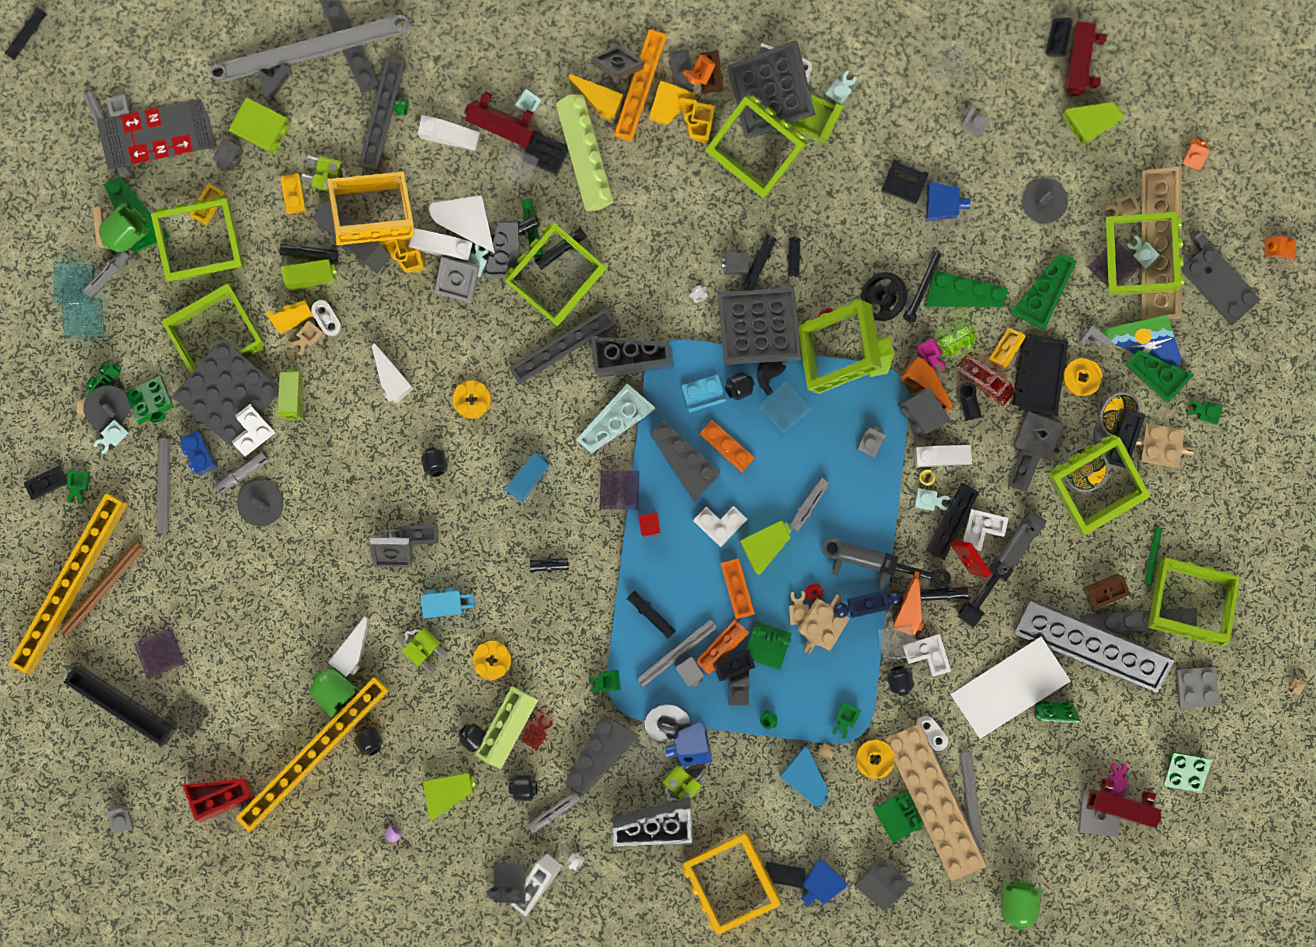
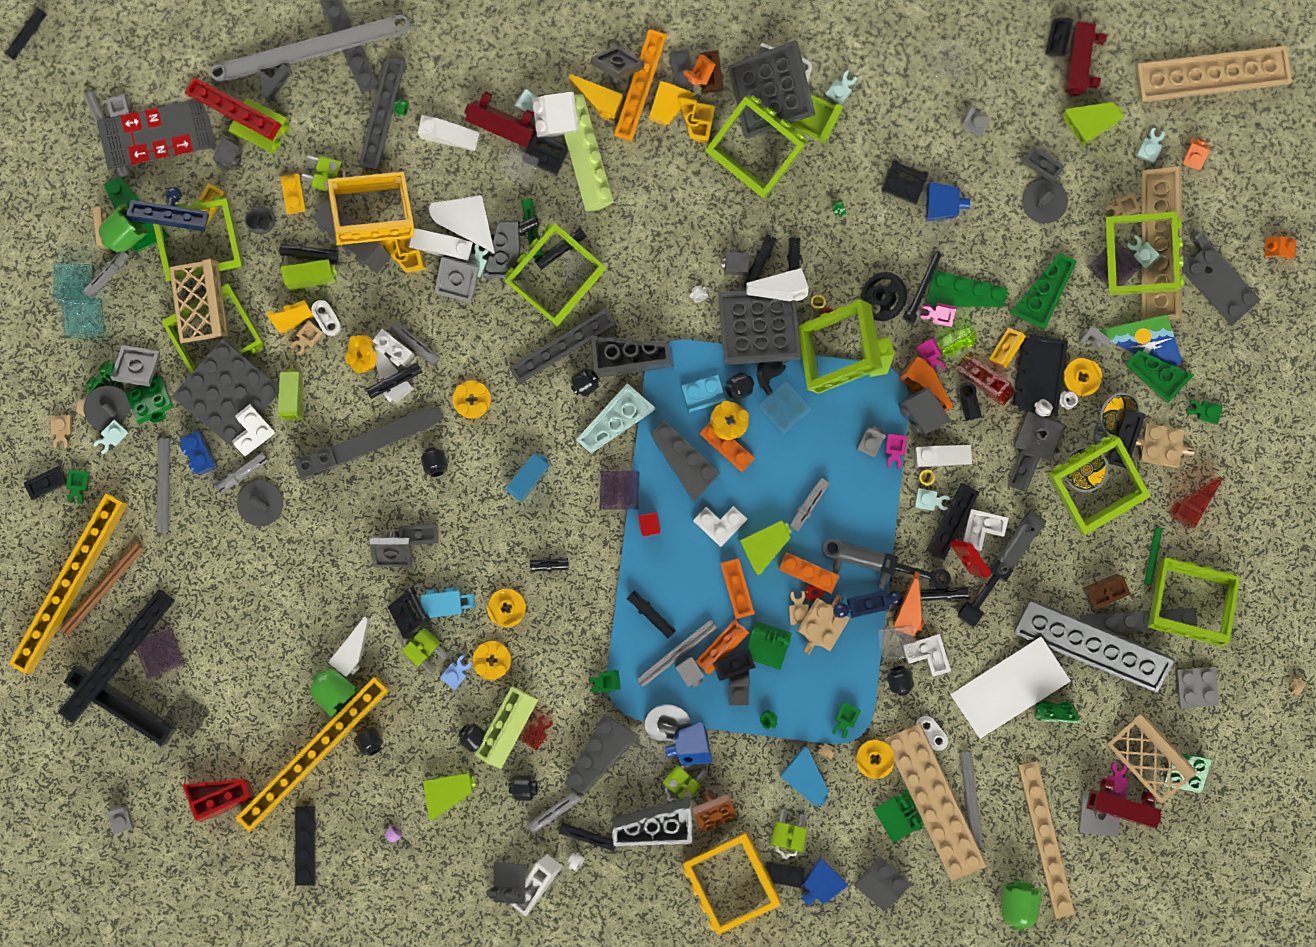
(61, 426): none -> tan plate
(115, 656): none -> black tile
(135, 365): none -> light grey plate
(168, 214): none -> dark blue plate
(213, 295): none -> tan fence
(233, 109): none -> red tile
(253, 218): none -> dark grey hair
(305, 845): none -> black plate
(361, 354): none -> yellow plate
(366, 443): none -> dark grey piece
(394, 380): none -> black pin
(398, 352): none -> white plate
(404, 615): none -> black plate
(419, 347): none -> light grey pin
(455, 673): none -> light blue plate
(496, 604): none -> yellow plate
(555, 114): none -> white slope
(585, 382): none -> black head
(587, 836): none -> black pin
(714, 811): none -> dark orange plate
(736, 413): none -> yellow plate
(784, 286): none -> white slope
(789, 836): none -> lime piece
(809, 572): none -> orange plate
(817, 300): none -> light yellow hinge
(838, 208): none -> green plate
(895, 446): none -> dark pink plate
(941, 315): none -> plate
(1043, 164): none -> dark grey plate
(1043, 408): none -> white plate
(1046, 839): none -> tan plate
(1073, 399): none -> white plate
(1150, 148): none -> light aqua plate
(1164, 746): none -> tan fence
(1191, 508): none -> clear red slope
(1213, 74): none -> tan plate

